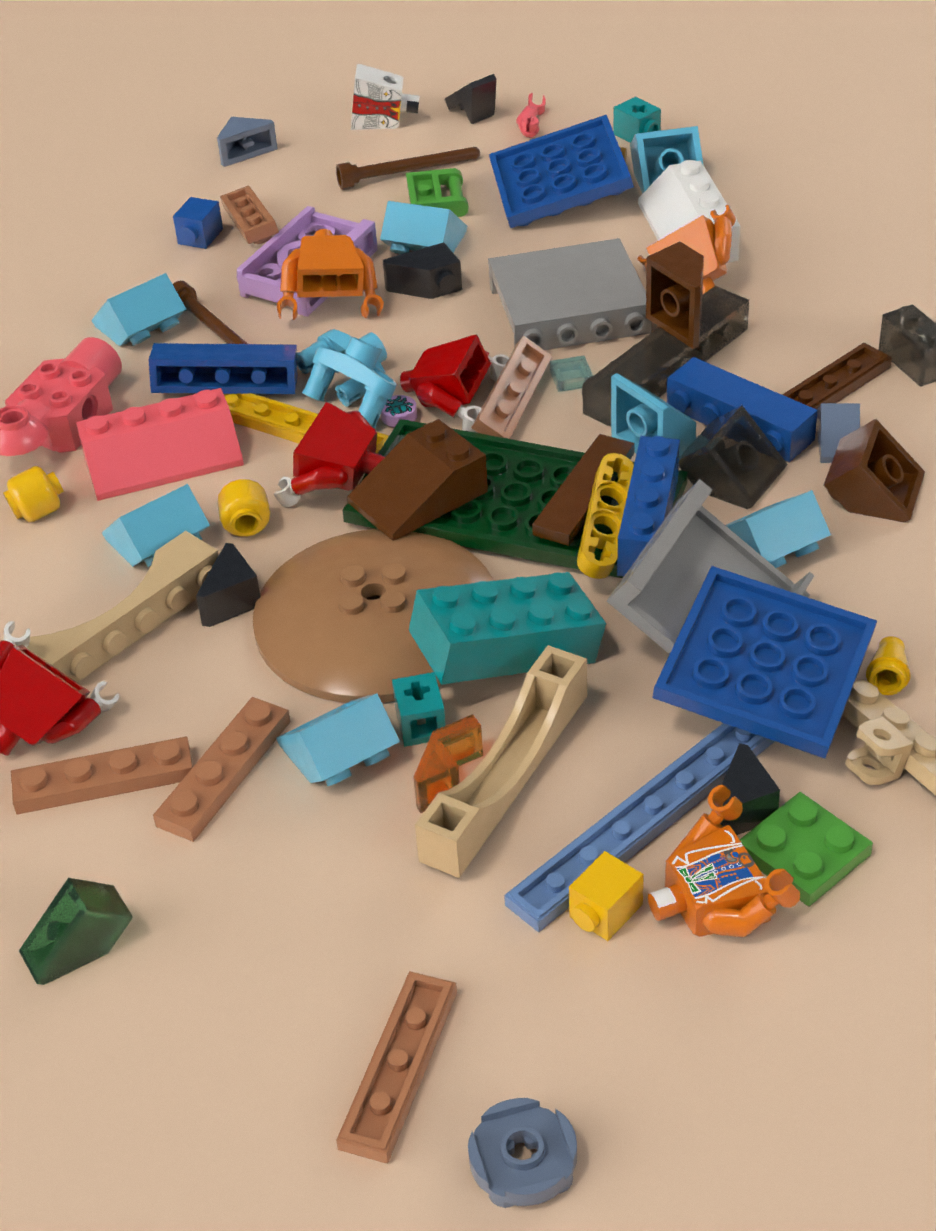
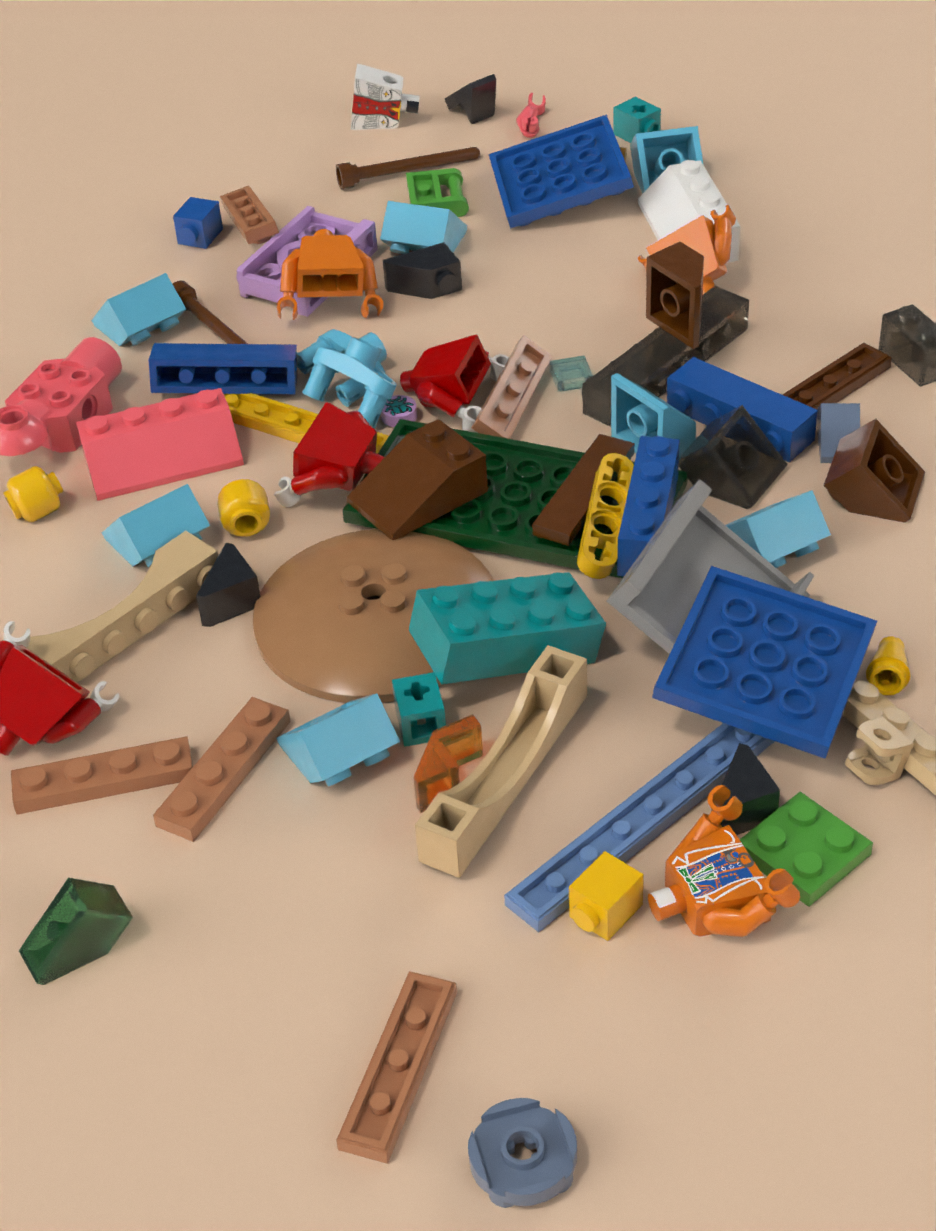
(245, 139): sand blue slope -> none
(571, 294): light grey panel -> none

